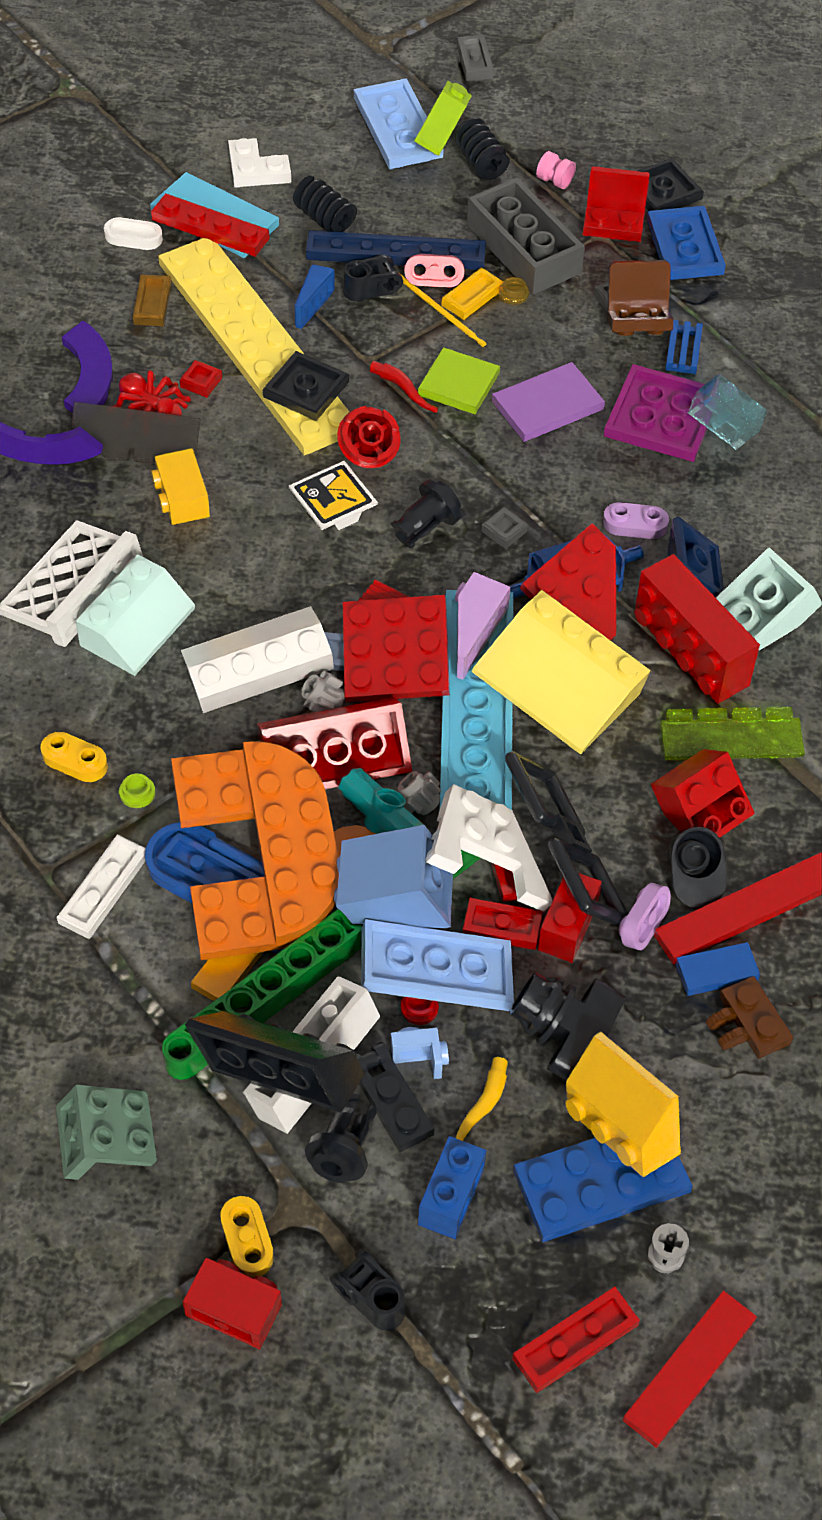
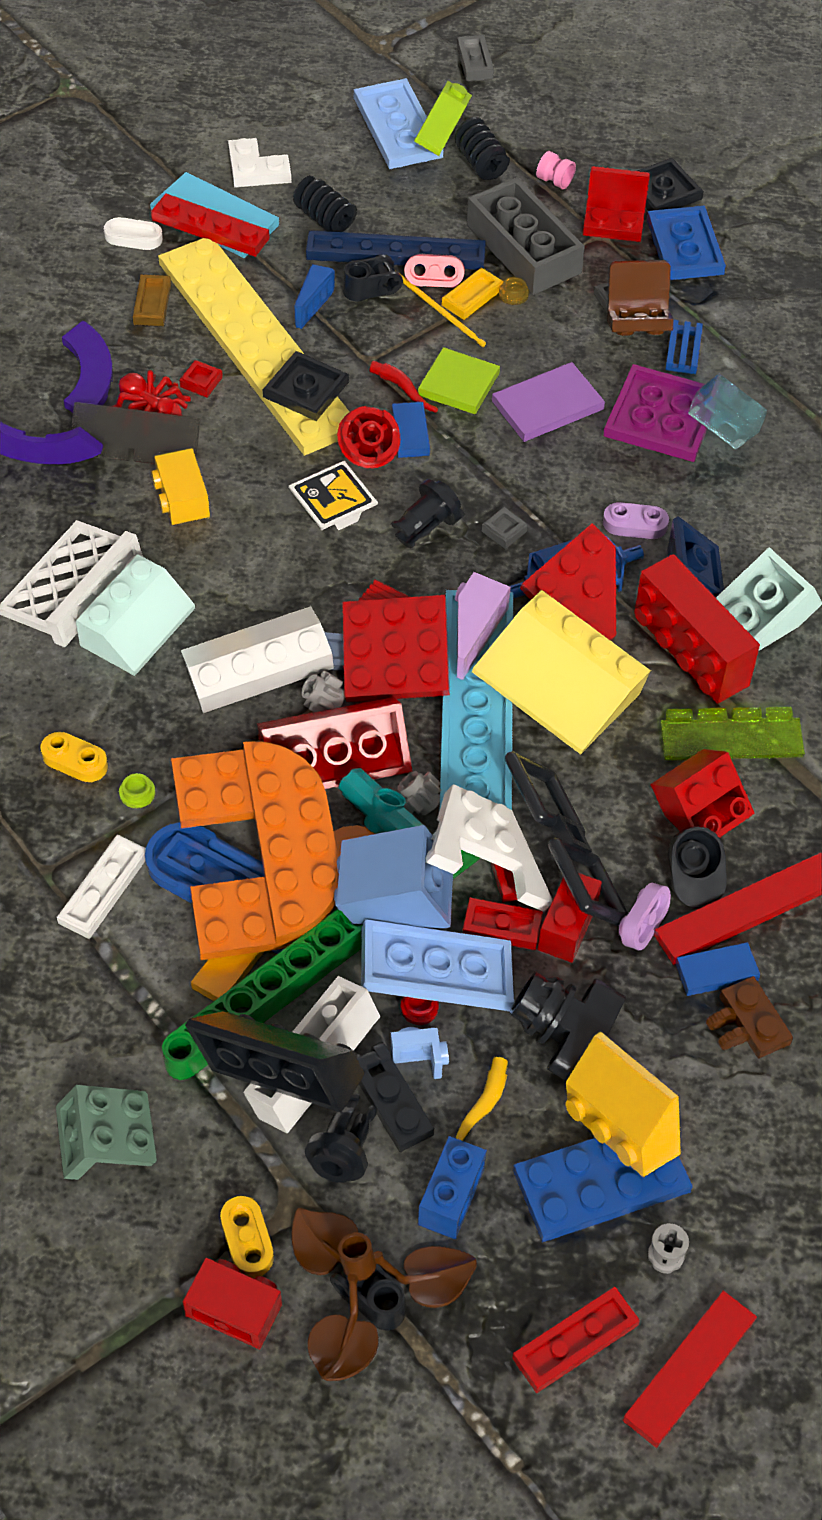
(347, 1346): none -> reddish brown plant
(412, 429): none -> blue tile

